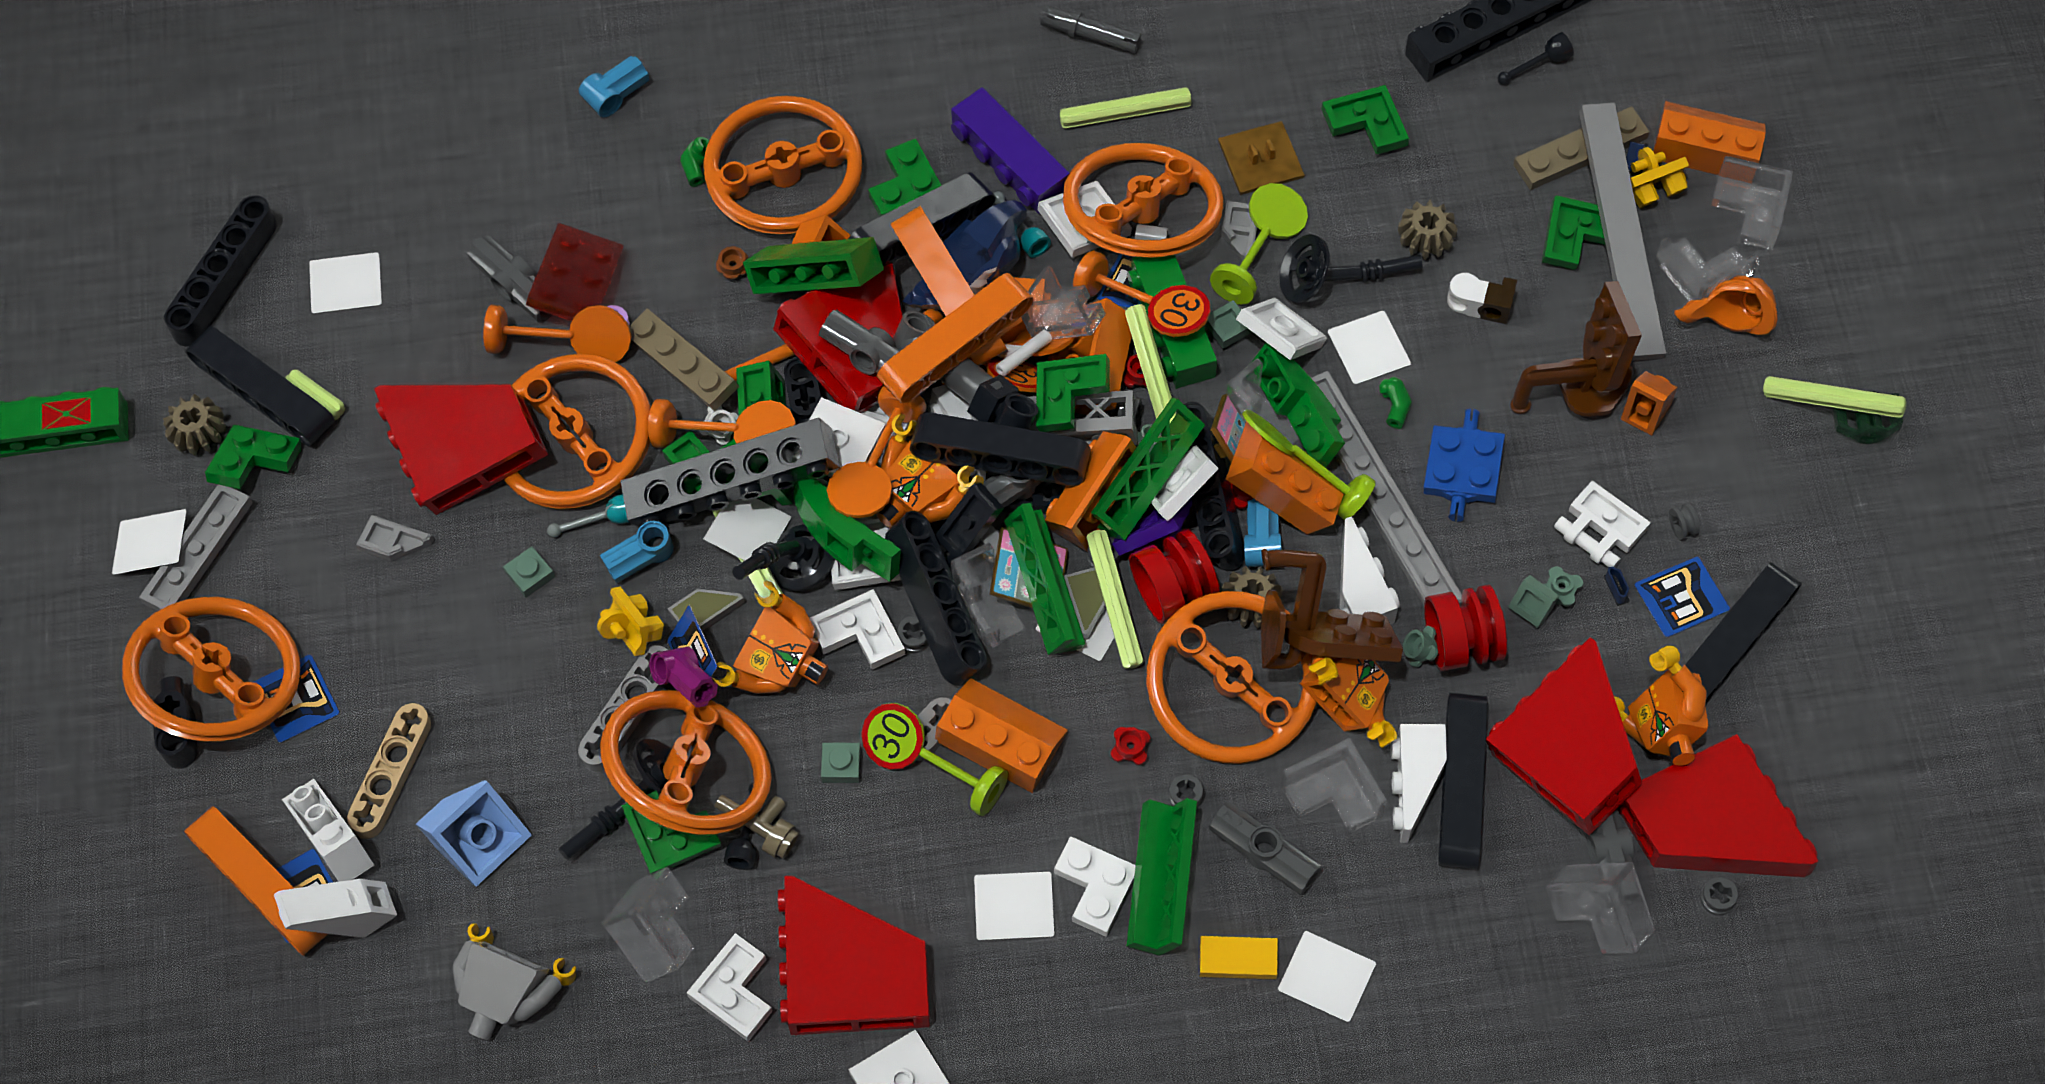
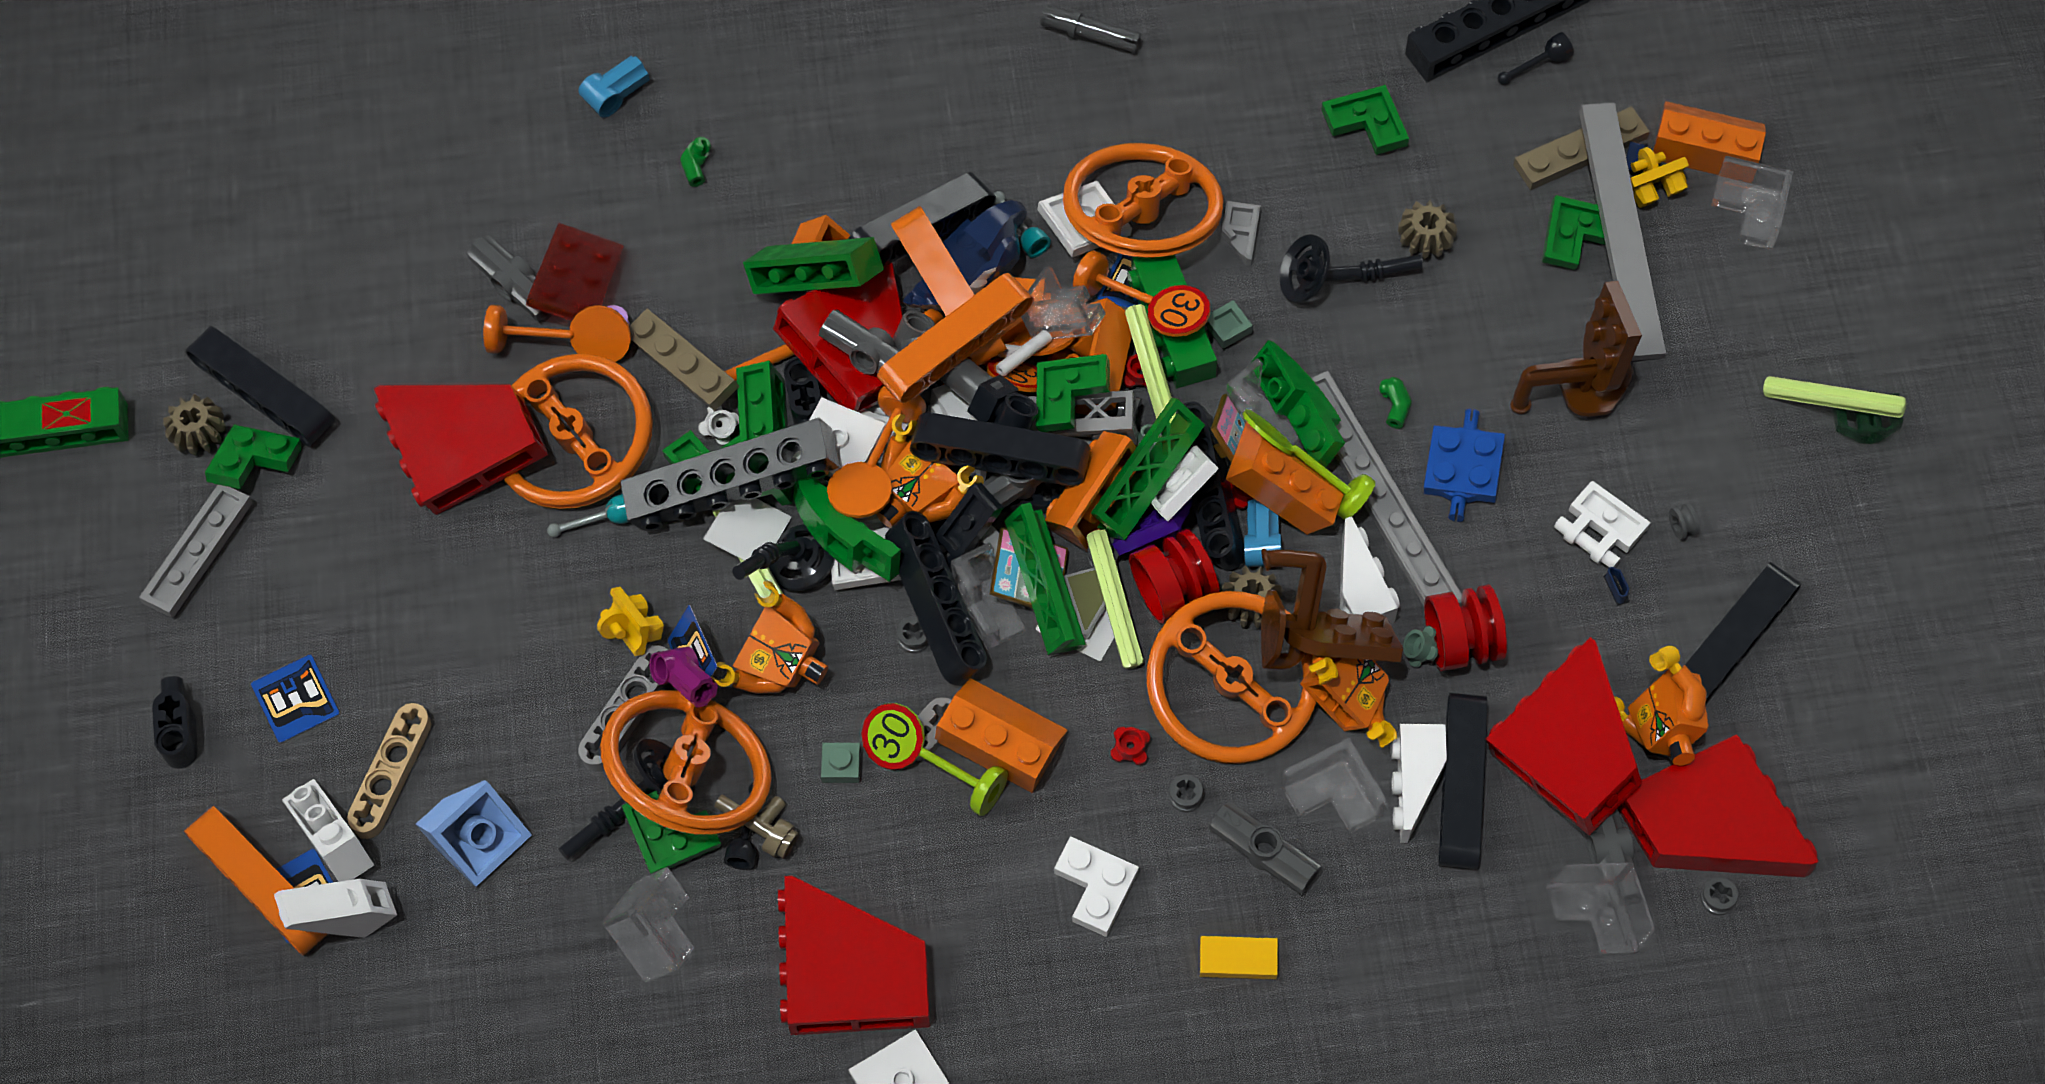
(149, 541): white sticker -> none
(211, 669): orange piece -> none
(225, 255): black beam -> none
(318, 393): yellowish green axle -> none
(345, 282): white sticker -> none
(390, 539): light grey tile -> none
(502, 984): light grey torso -> none
(528, 572): sand green plate -> none
(635, 554): dark azure piece -> none
(707, 606): tile -> none
(723, 989): white plate -> none
(731, 255): dark orange plate -> none
(751, 423): orange piece -> none
(782, 163): orange piece -> none
(863, 621): white plate -> none
(912, 178): green plate -> none
(1008, 148): dark purple brick -> none
(1014, 905): white sticker -> none
(1125, 107): yellowish green axle -> none
(1147, 232): light grey hinge -> none
(1161, 876): green fence -> none
(1261, 157): pearl gold piece -> none
(1277, 213): lime piece -> none
(1282, 328): white plate -> none
(1327, 976): white sticker -> none
(1369, 347): white sticker -> none
(1481, 298): leg -> none
(1533, 601): sand green plate -> none
(1571, 582): sand green plate -> none
(1648, 402): orange slope -> none
(1682, 596): sticker -> none
(1694, 275): clear panel -> none
(1736, 305): orange piece -> none

